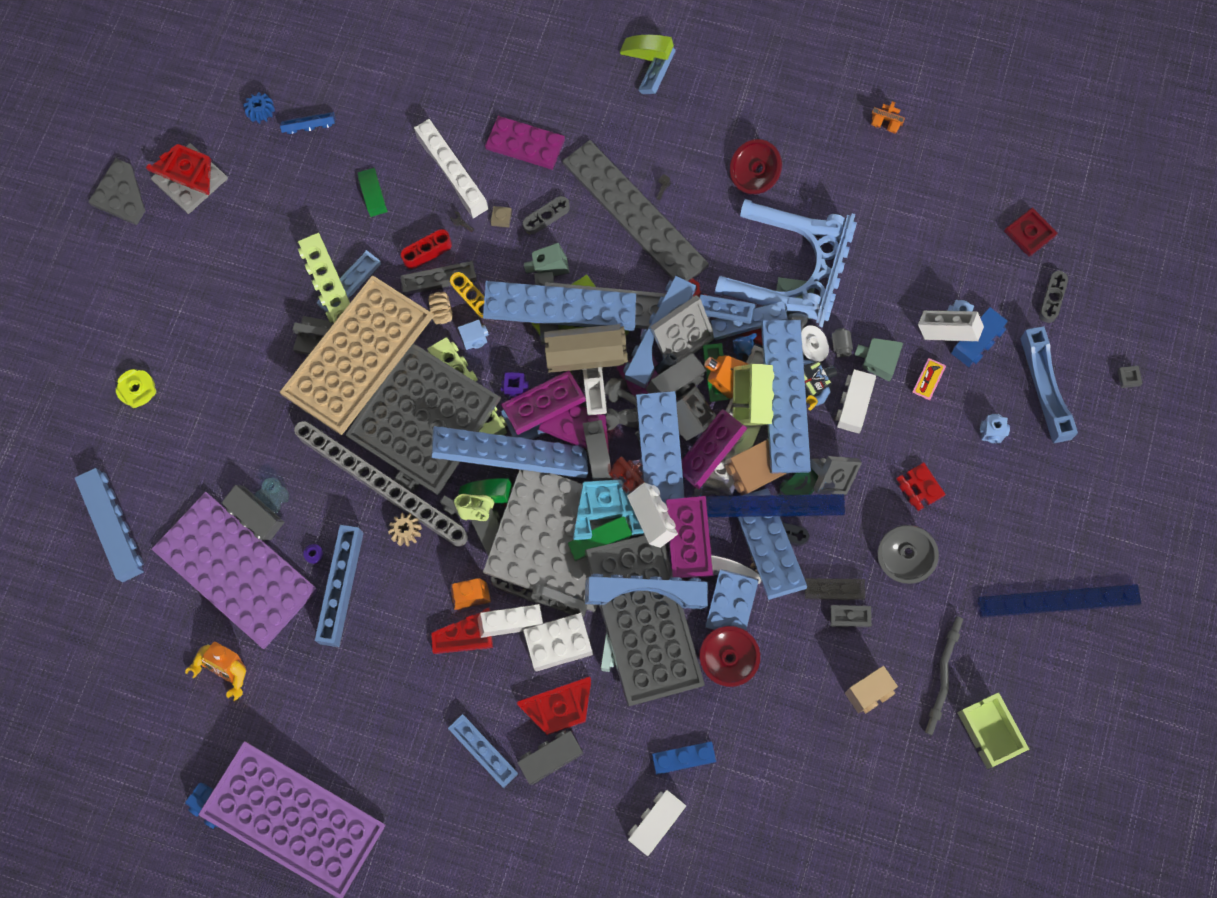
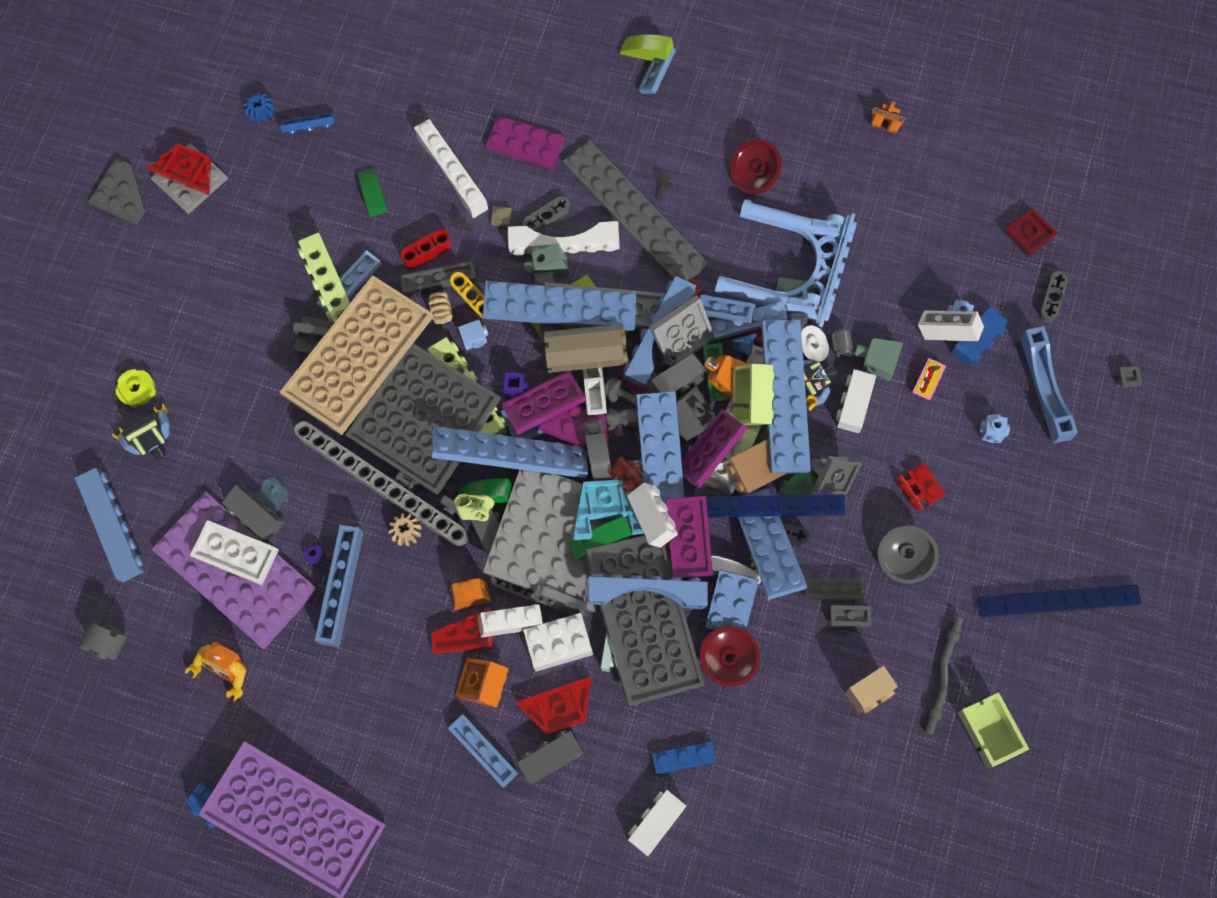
(103, 640): none -> dark grey brick
(147, 435): none -> torso
(234, 552): none -> white plate
(482, 682): none -> orange slope
(601, 237): none -> white arch

